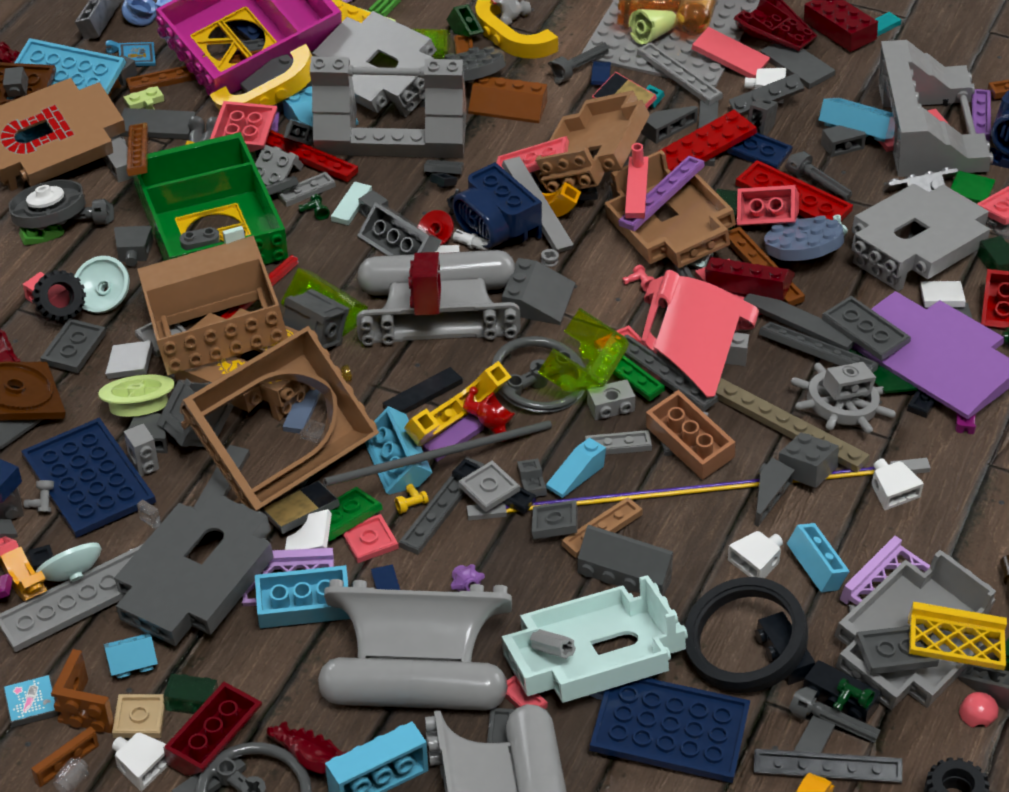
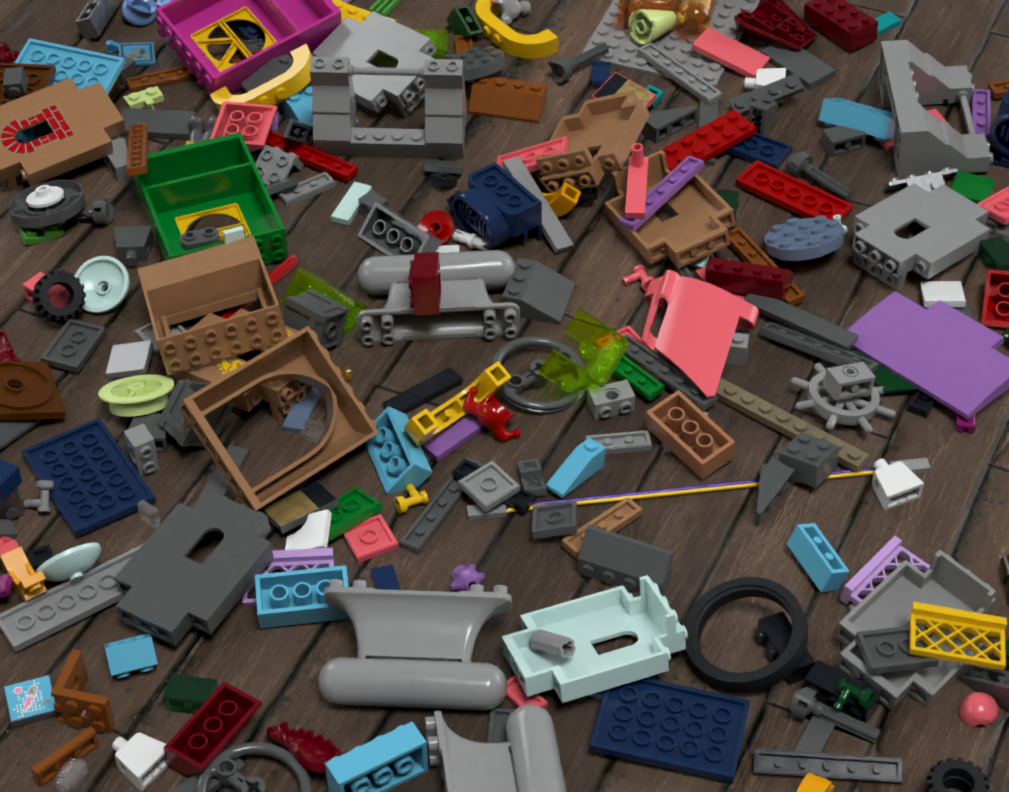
(139, 715): tan tile -> none
(321, 211): dark green piece -> none
(413, 459): dark grey piece -> none
(549, 257): light grey bush -> none
(756, 554): white torso -> none
(767, 205): coral slope -> none
(866, 328): dark grey tile -> none

